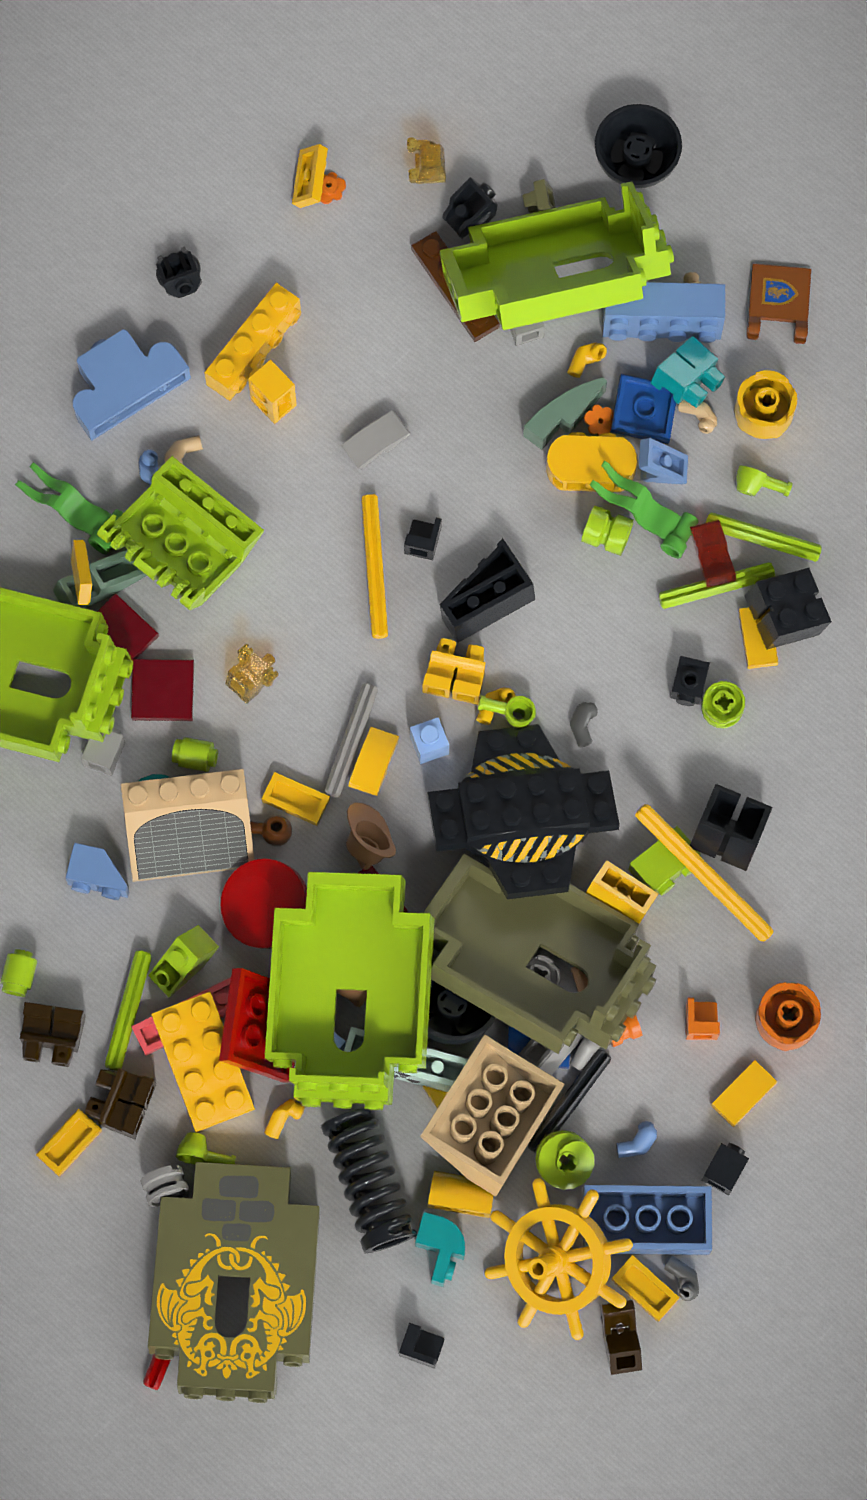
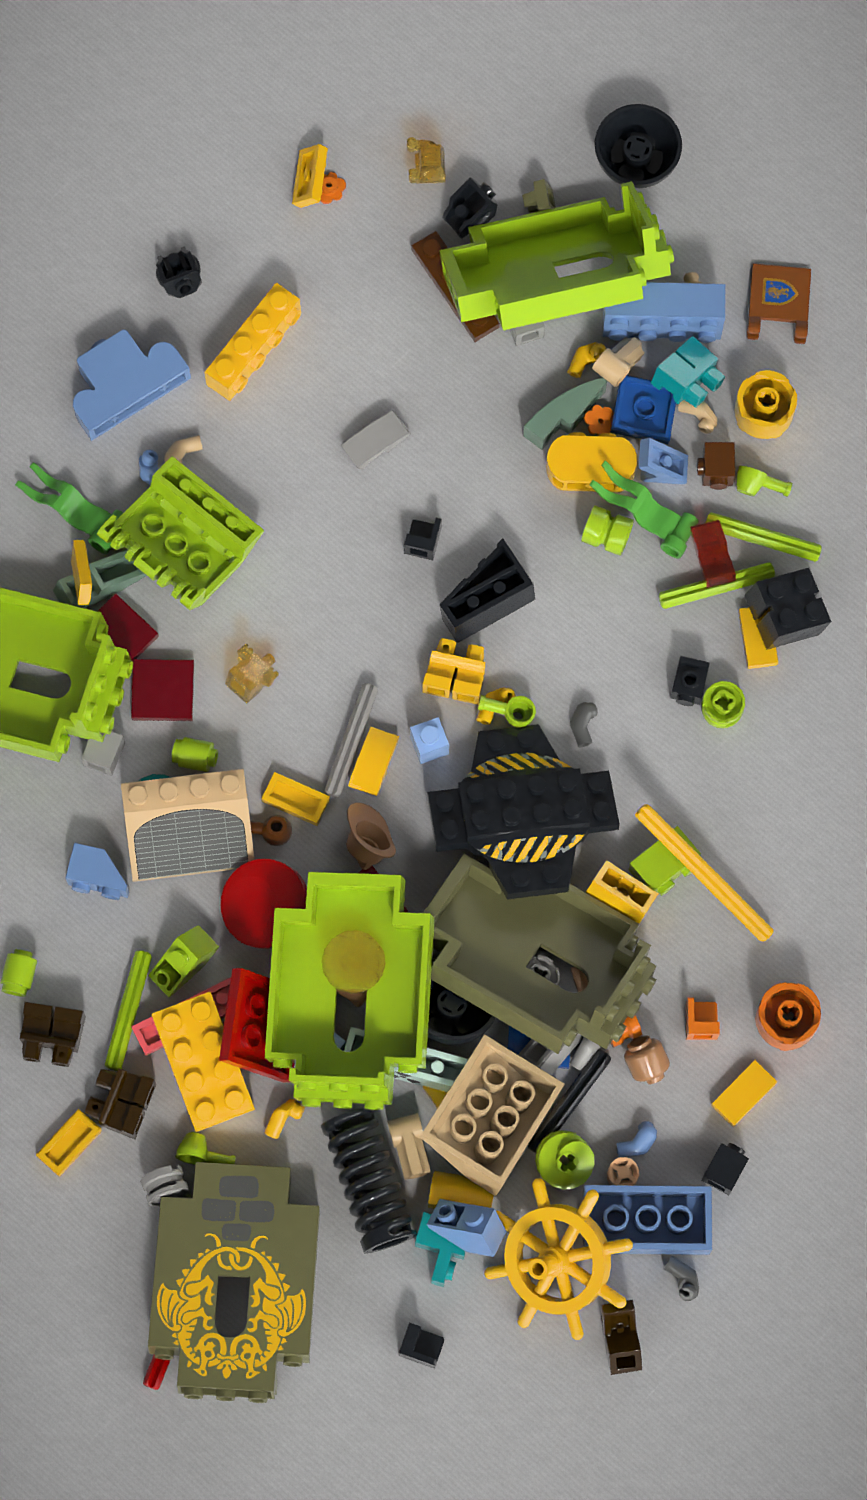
(272, 391): yellow brick -> none
(353, 962): none -> clear yellow tile
(374, 566): yellow axle -> none
(406, 1138): none -> tan piece
(468, 1226): none -> medium blue slope
(616, 363): none -> tan piece
(625, 1169): none -> light nougat wheel
(645, 1288): yellow tile -> none
(646, 1059): none -> medium nougat head
(717, 465): none -> reddish brown brick
(726, 837): black piece -> none

